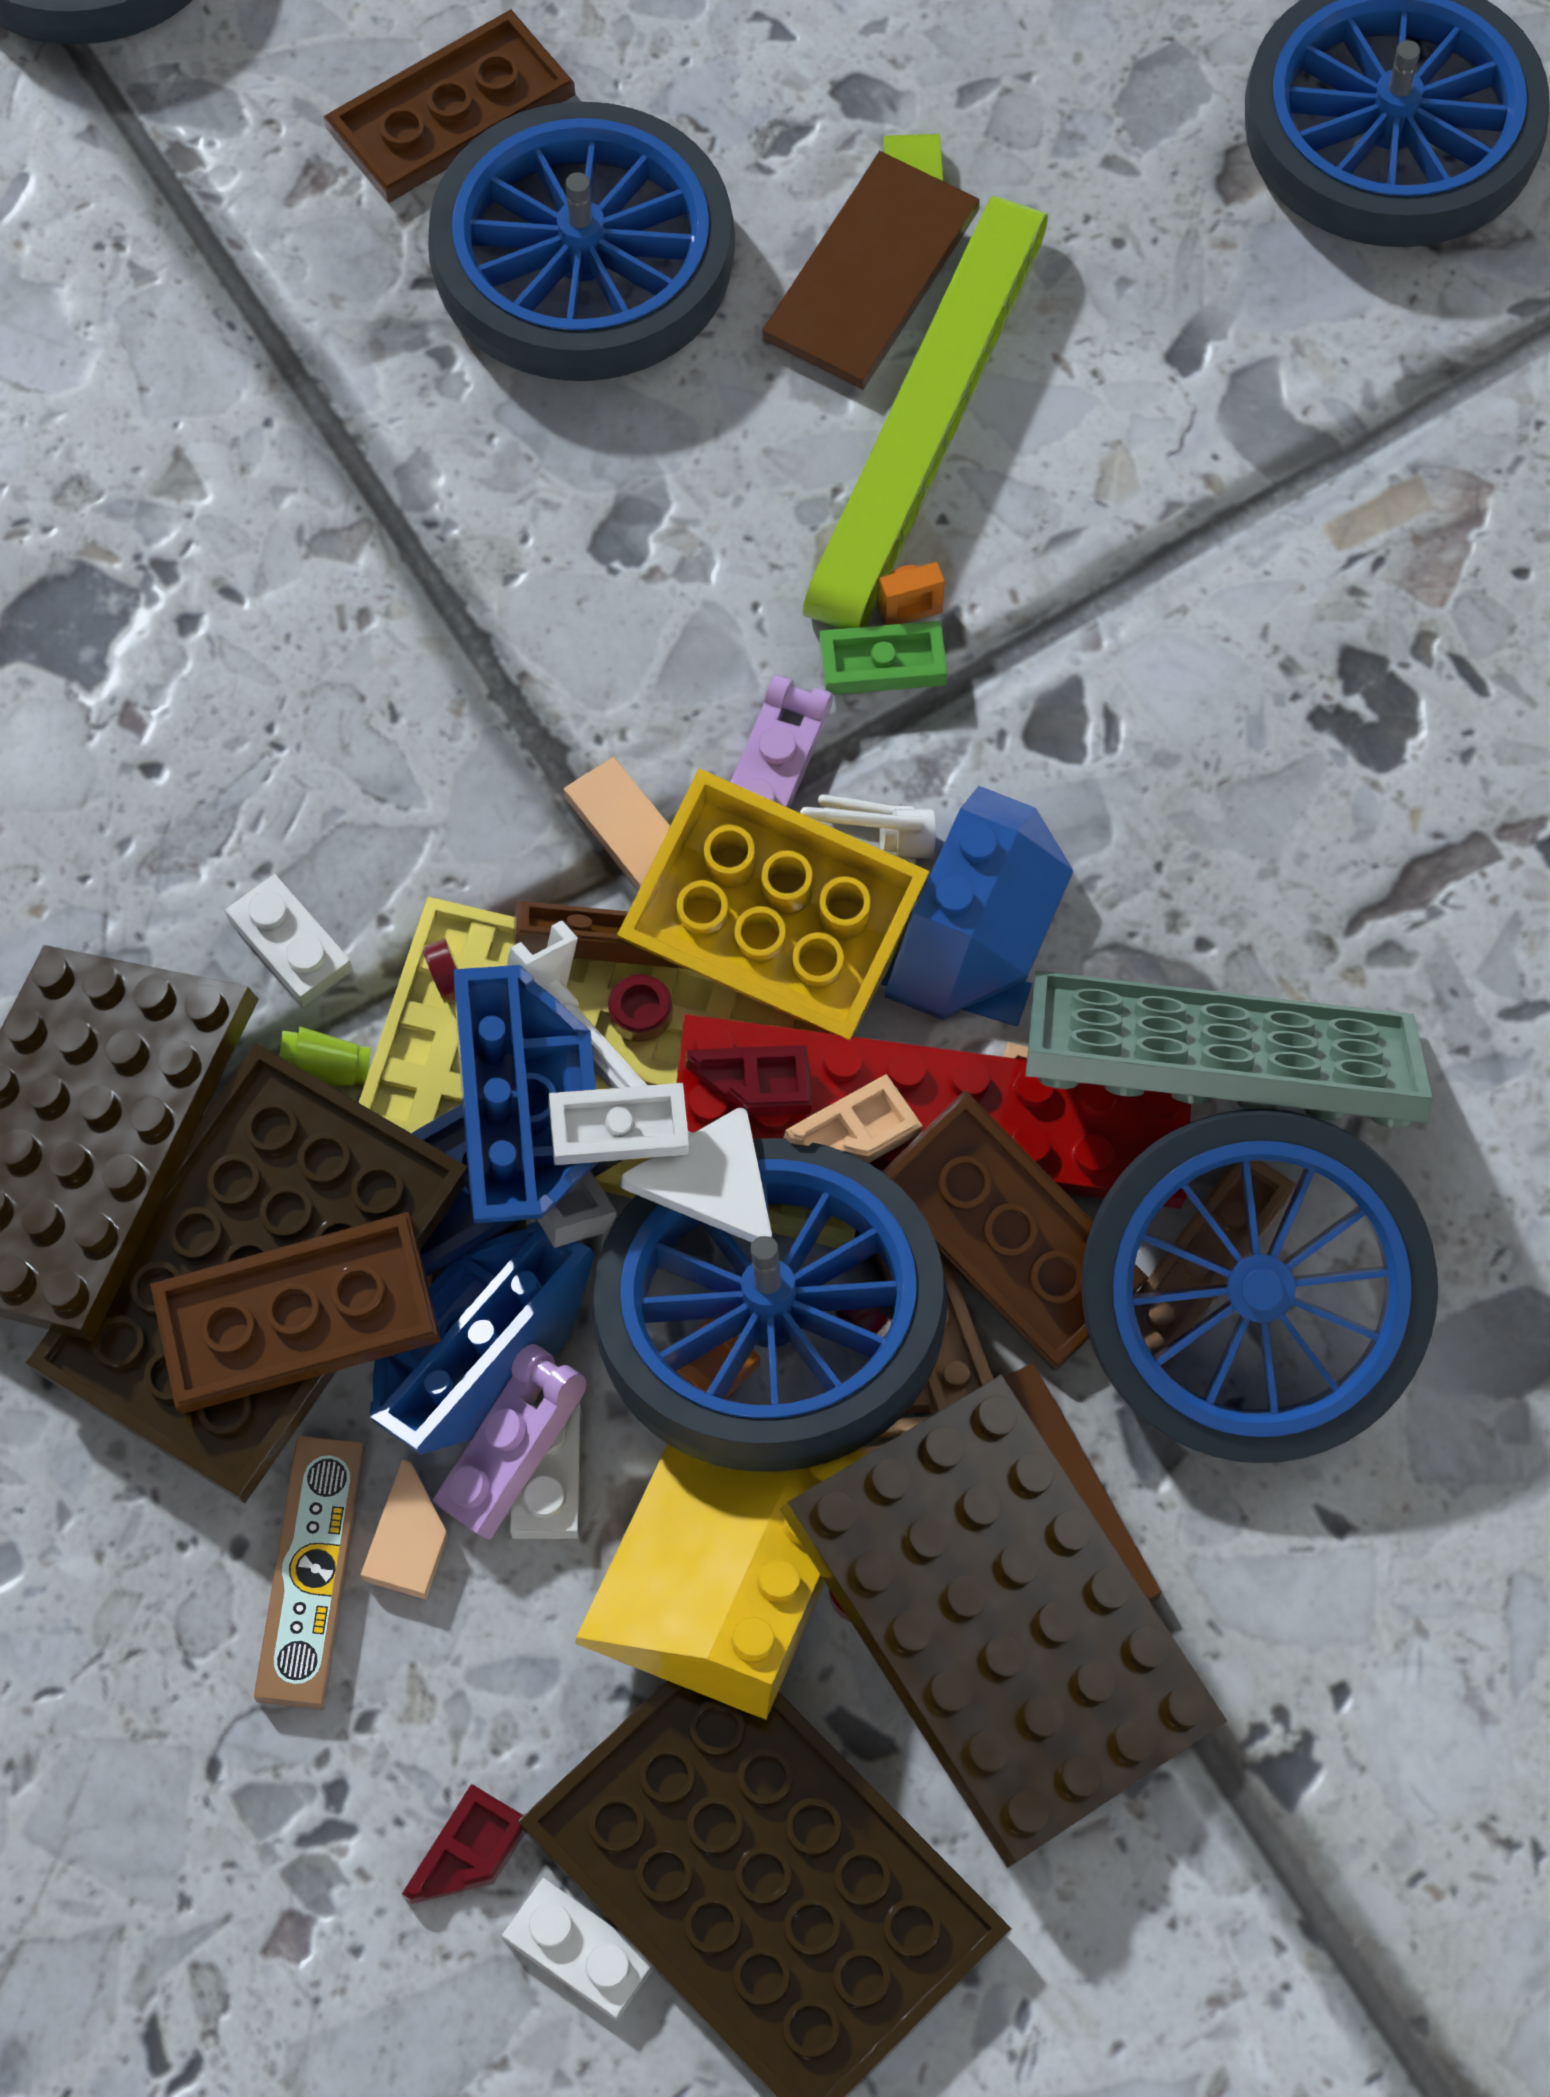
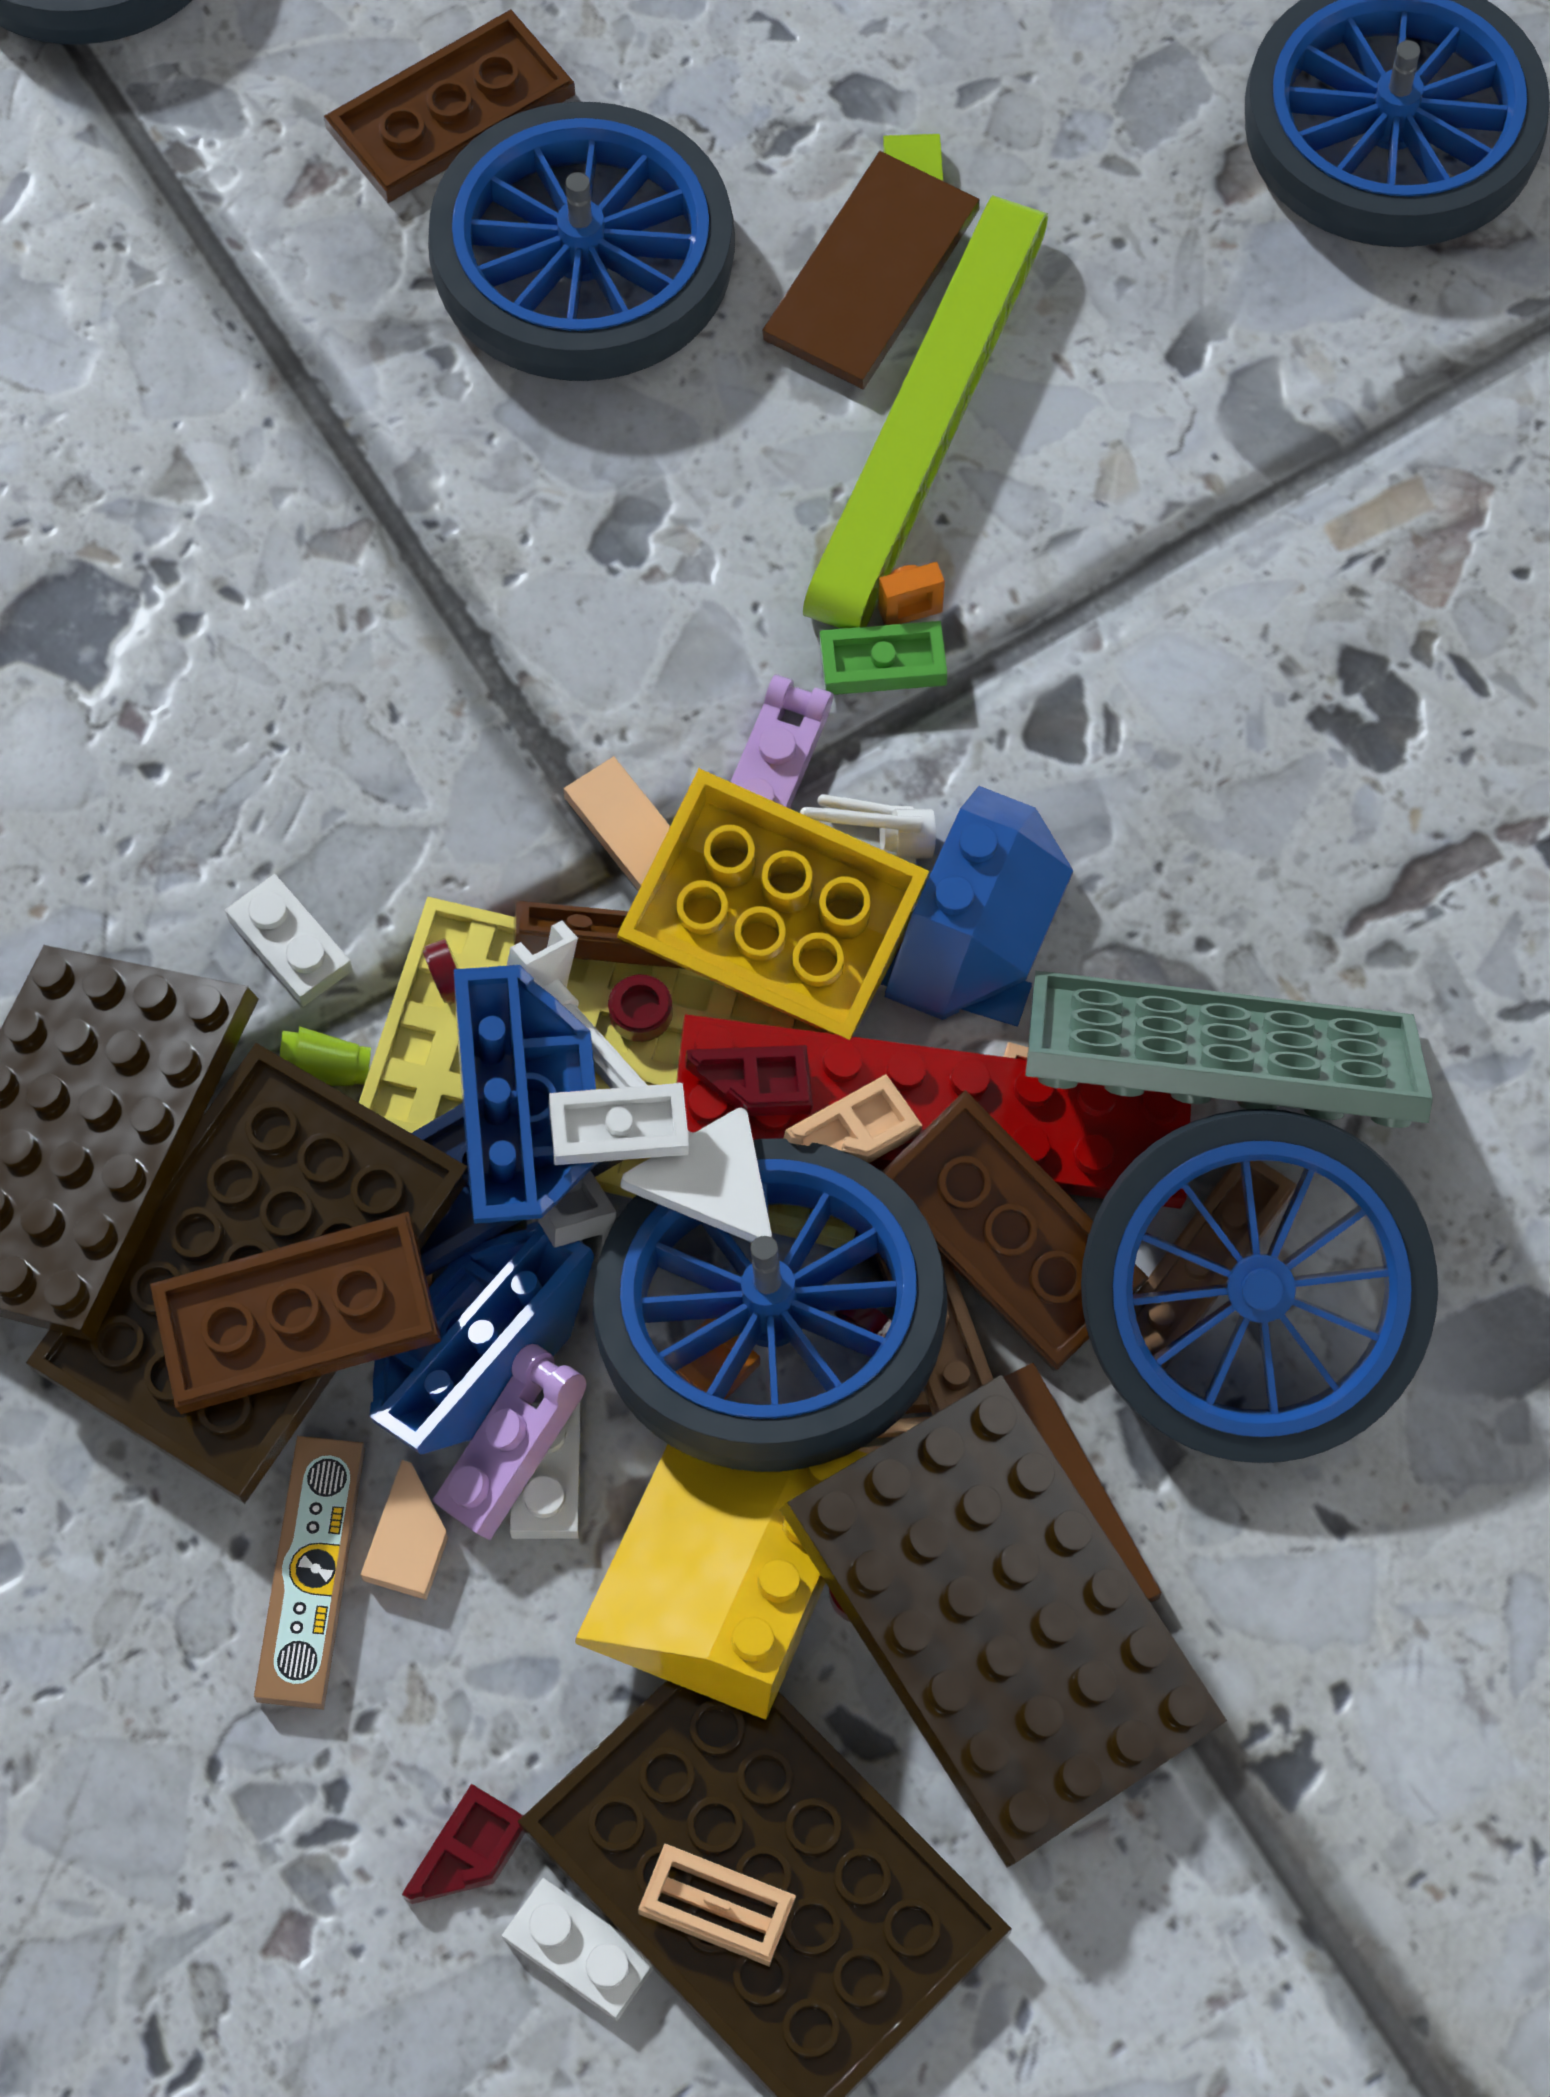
(708, 1931): none -> light nougat tile

